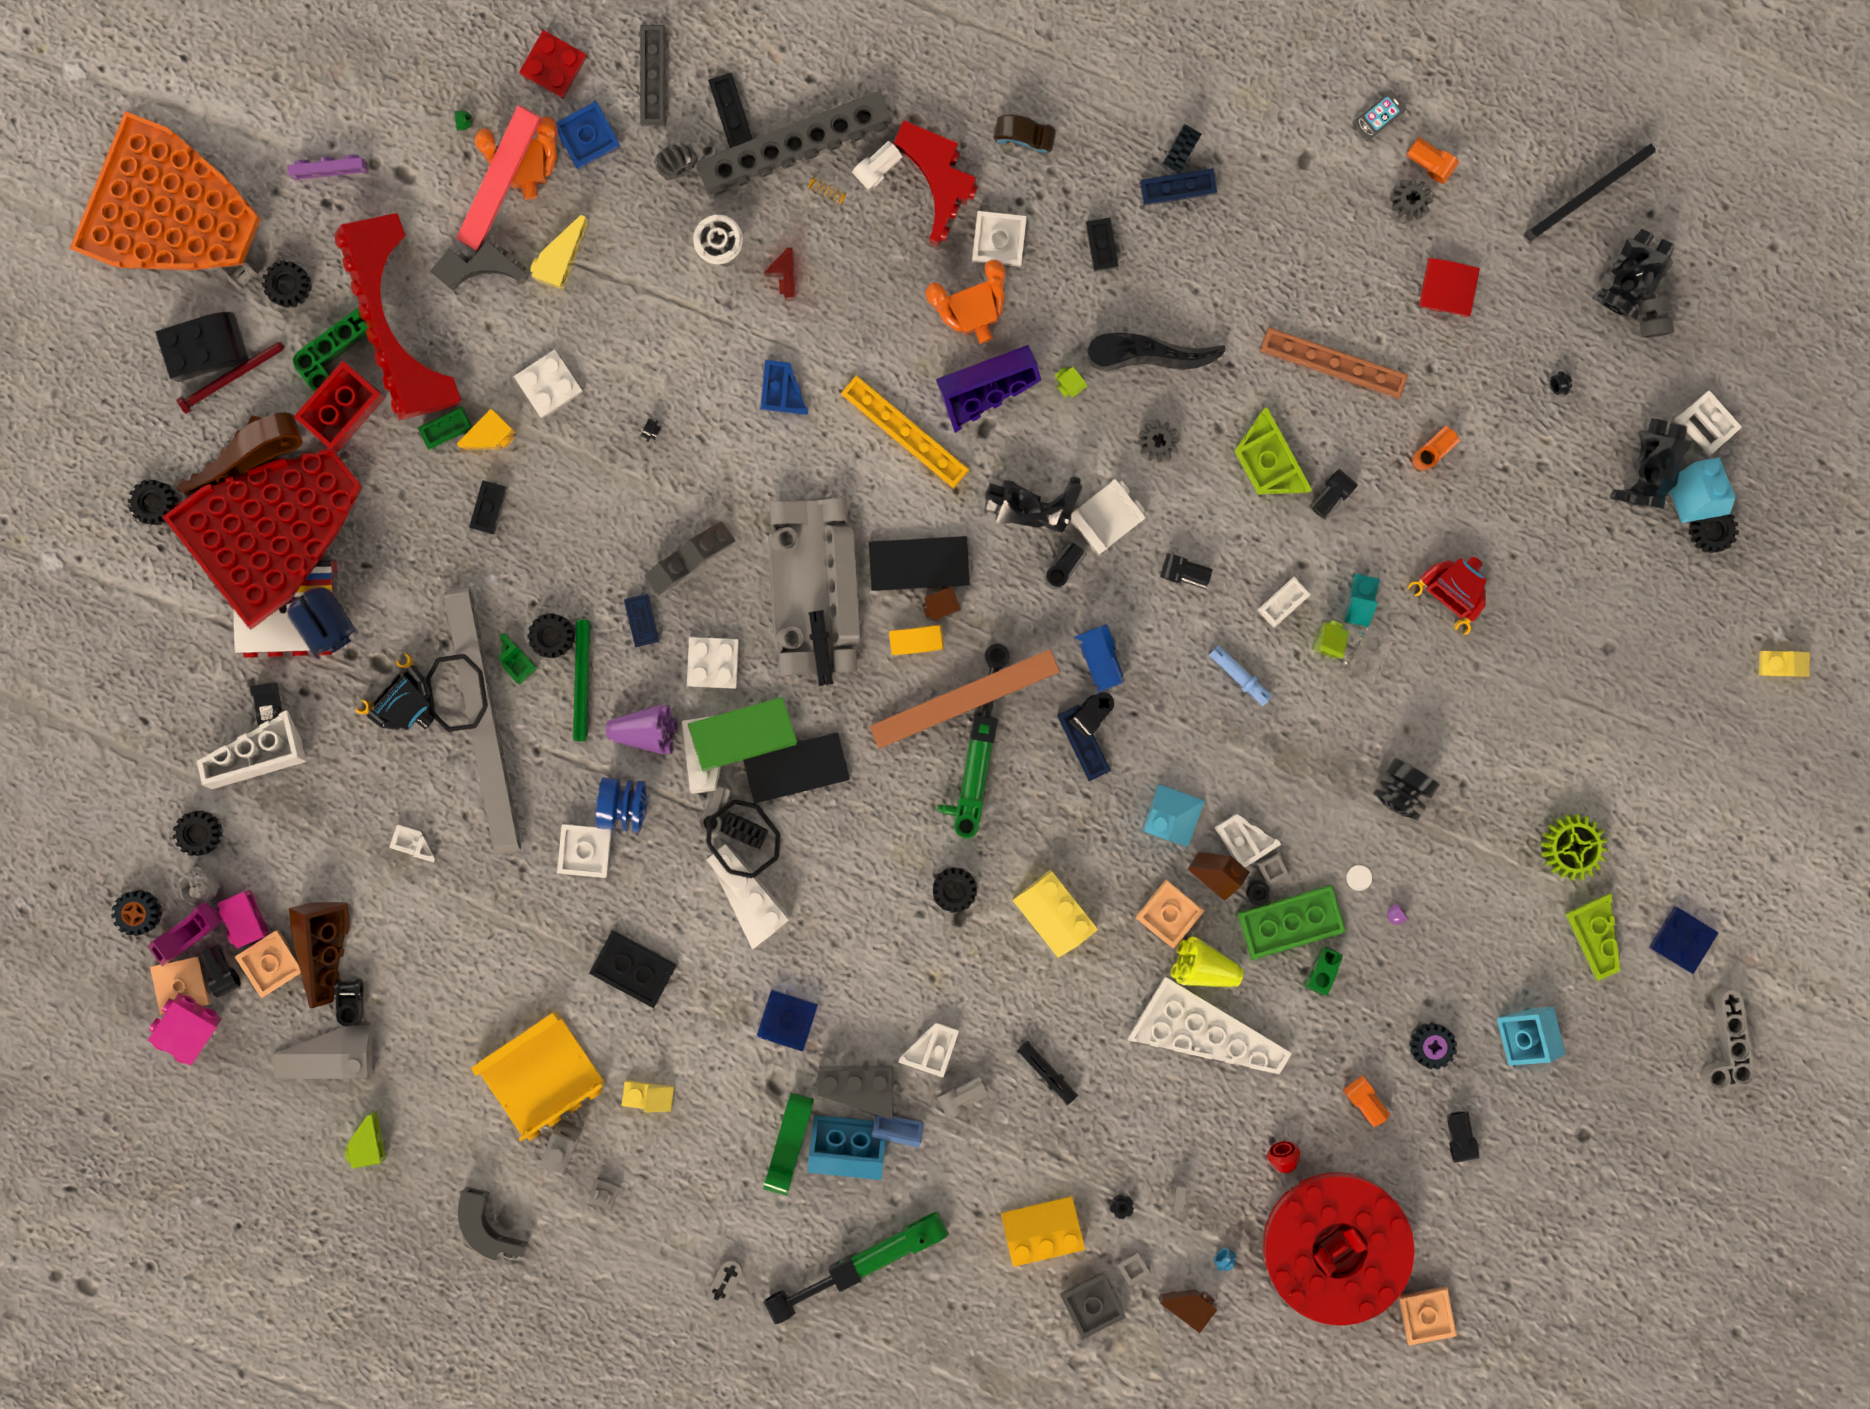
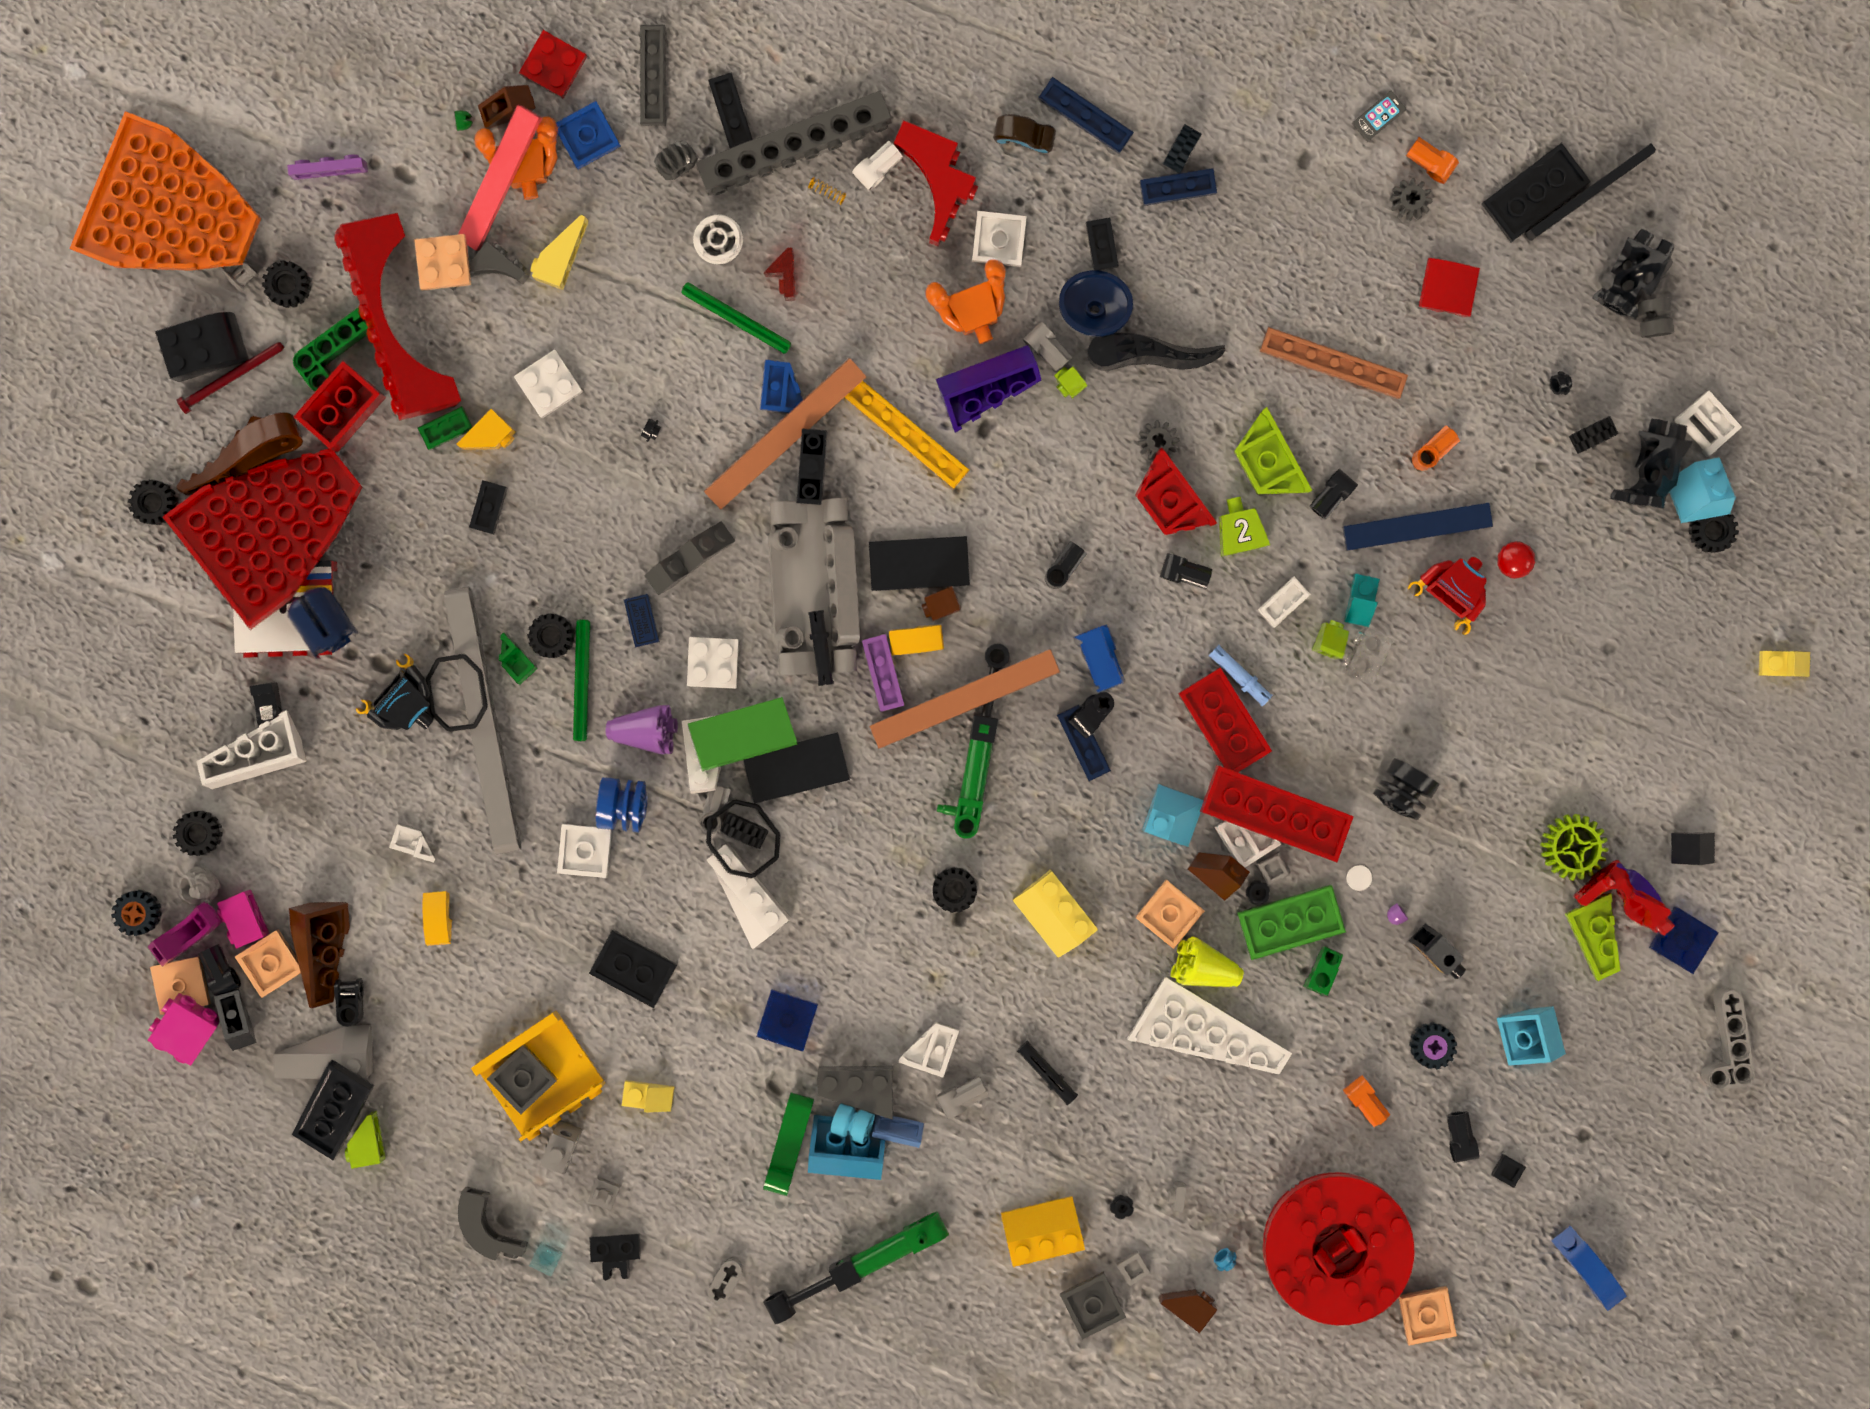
(234, 1020): none -> black slope
(332, 1109): none -> black plate
(436, 918): none -> yellow slope
(442, 262): none -> light nougat plate
(501, 106): none -> reddish brown slope
(522, 1079): none -> dark grey plate
(546, 1259): none -> clear light blue plate
(615, 1253): none -> black plate
(736, 318): none -> green axle
(784, 433): none -> nougat tile
(812, 466): none -> black slope
(853, 1123): none -> medium azure wheel
(883, 672): none -> medium lavender plate
(1019, 506): black hips -> none
(1043, 343): none -> light grey piece
(1085, 115): none -> dark blue tile
(1099, 293): none -> dark blue dish
(1107, 516): white panel -> none
(1171, 498): none -> red wing
(1224, 721): none -> red plate
(1240, 529): none -> lime torso
(1276, 813): none -> red plate
(1284, 1156): red cone -> none
(1417, 526): none -> dark blue tile
(1438, 951): none -> black torso
(1508, 1170): none -> black tile
(1516, 560): none -> red hair
(1536, 192): none -> black tile
(1590, 1268): none -> blue arch
(1593, 435): none -> black tyre
(1639, 897): none -> red hips
(1693, 848): none -> black piece

